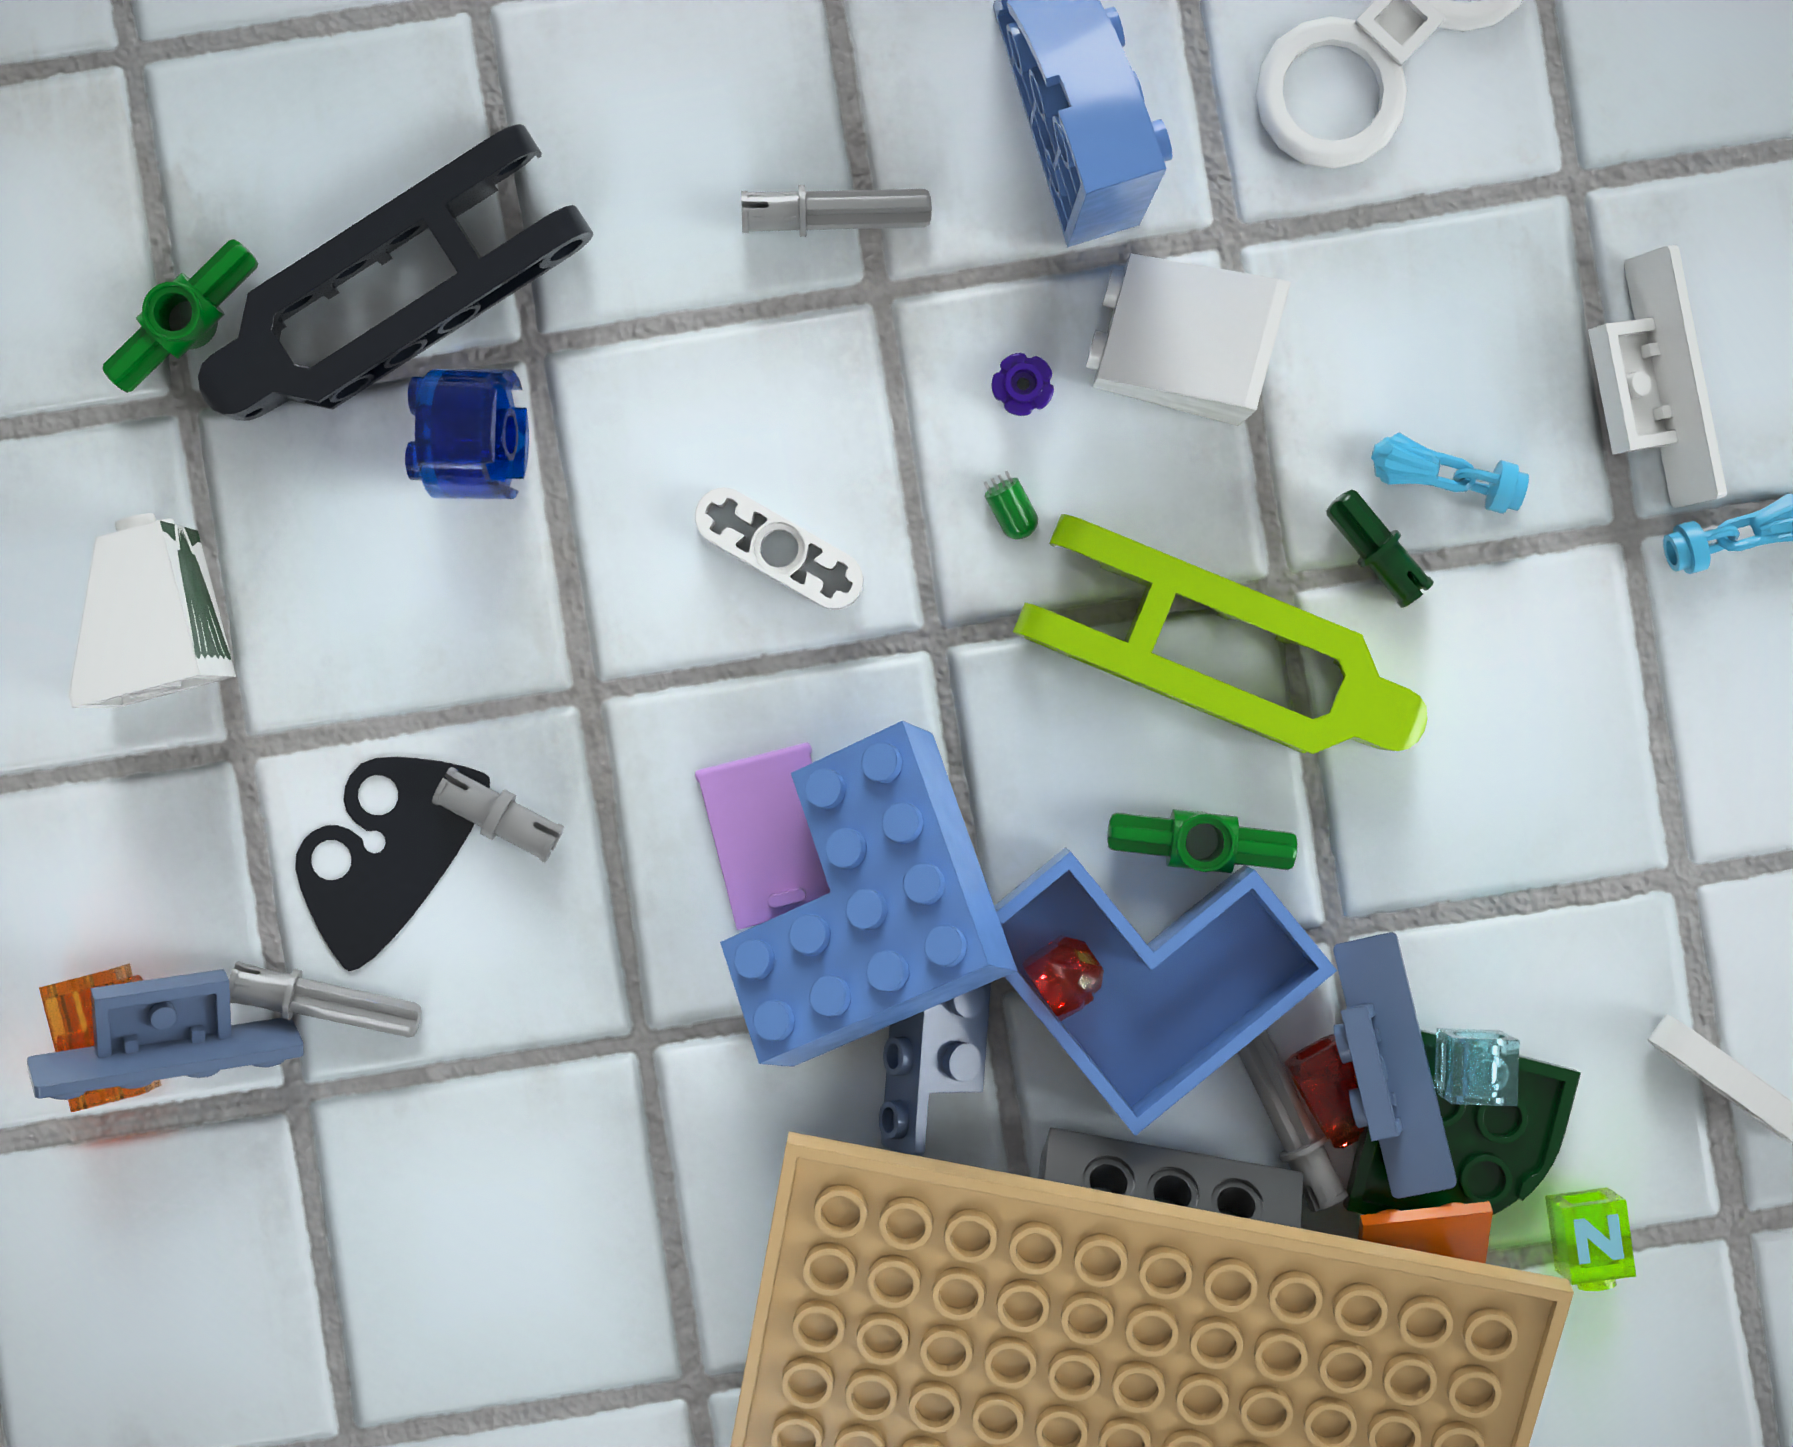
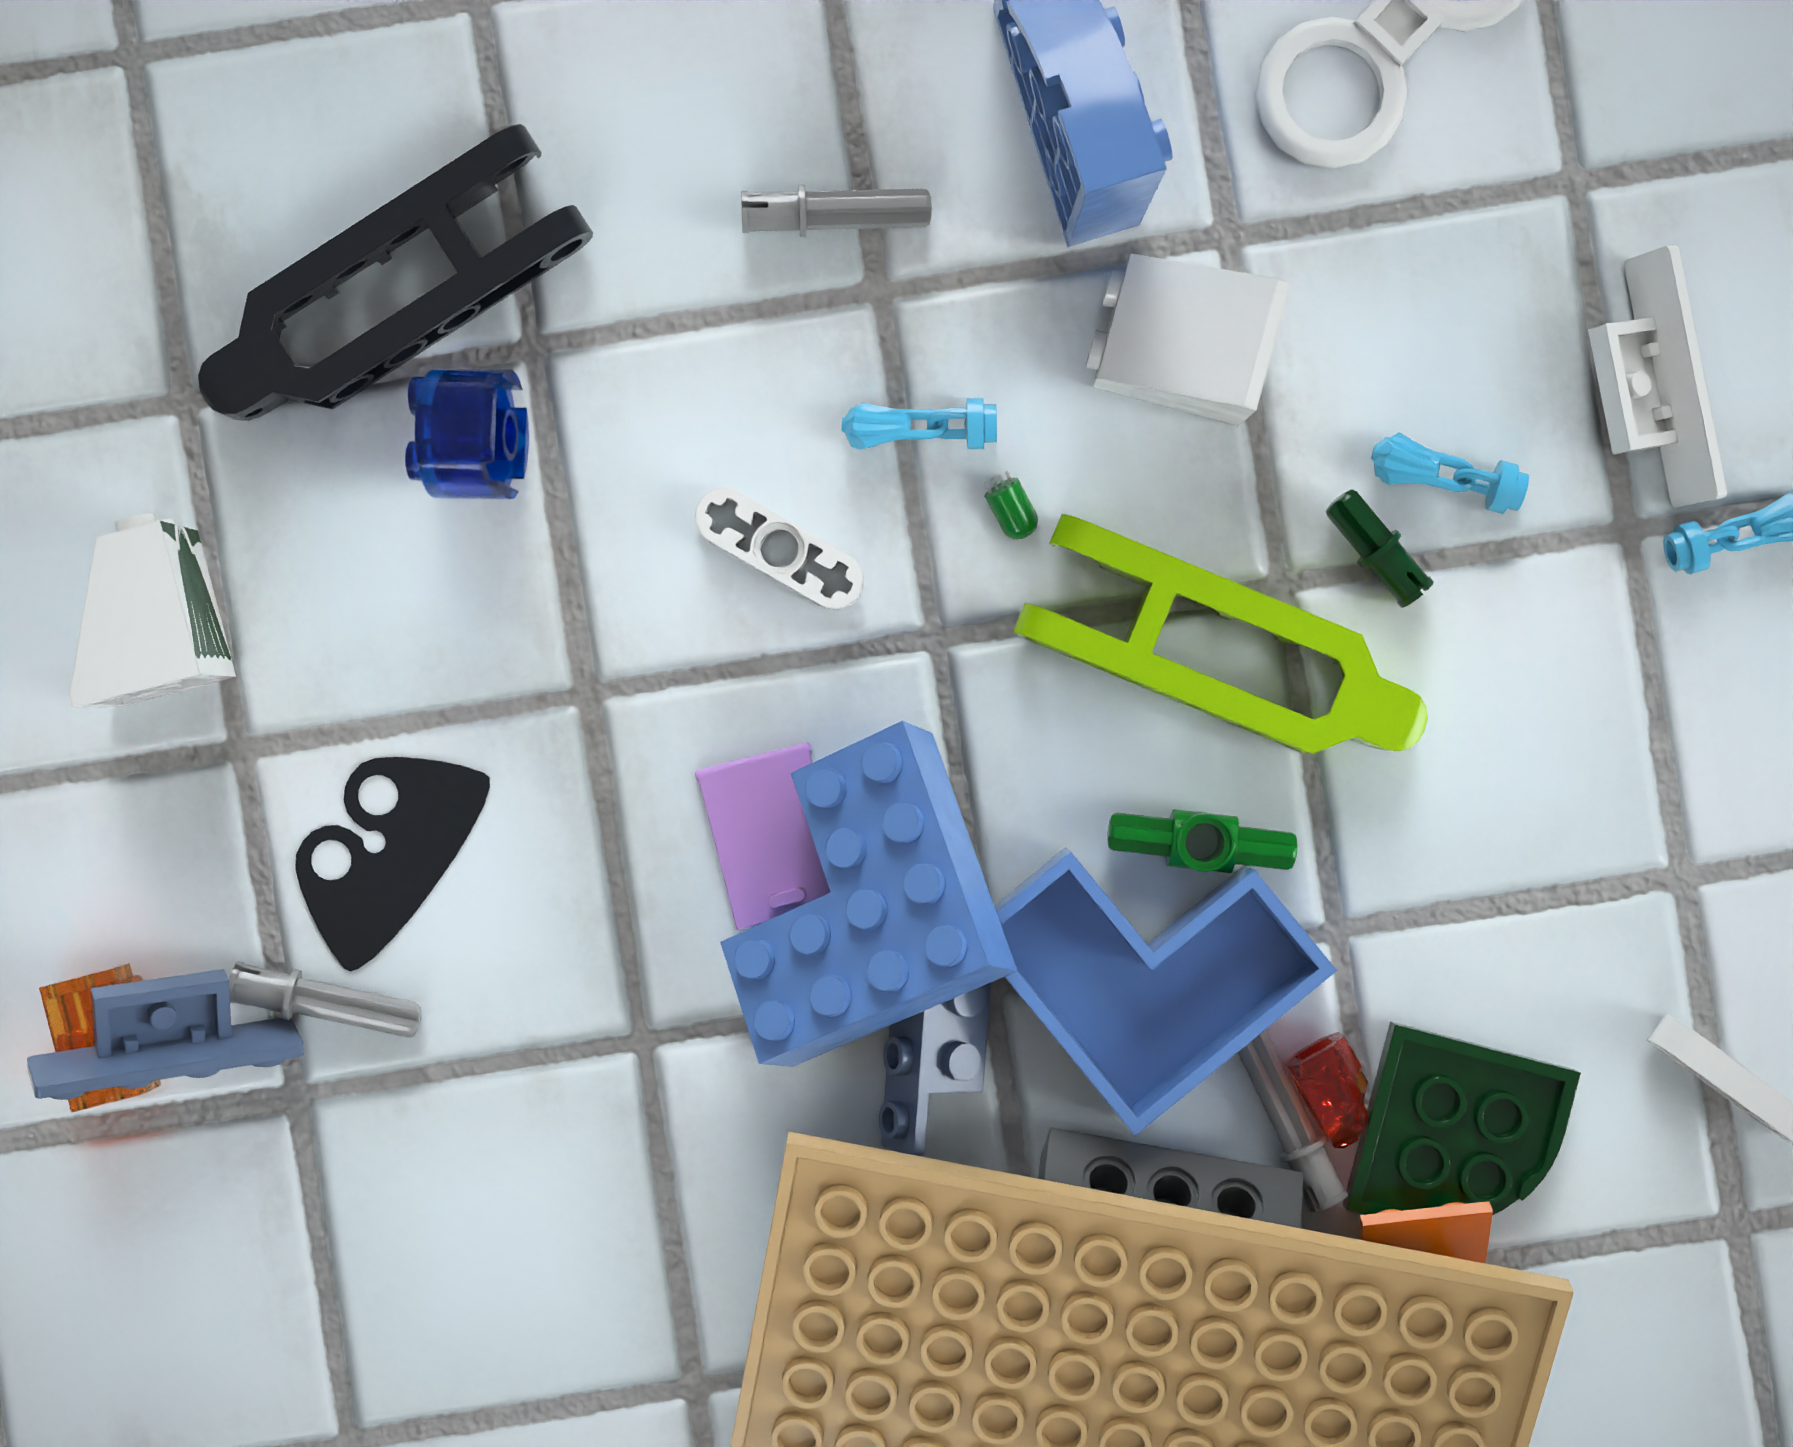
(156, 340): green axle -> none
(497, 814): light grey pin -> none
(874, 425): none -> medium azure piece
(1020, 401): dark purple plate -> none
(1065, 975): clear red rock -> none
(1391, 1066): sand blue bracket -> none
(1477, 1067): clear light blue brick -> none
(1591, 1238): clear neon green brick -> none

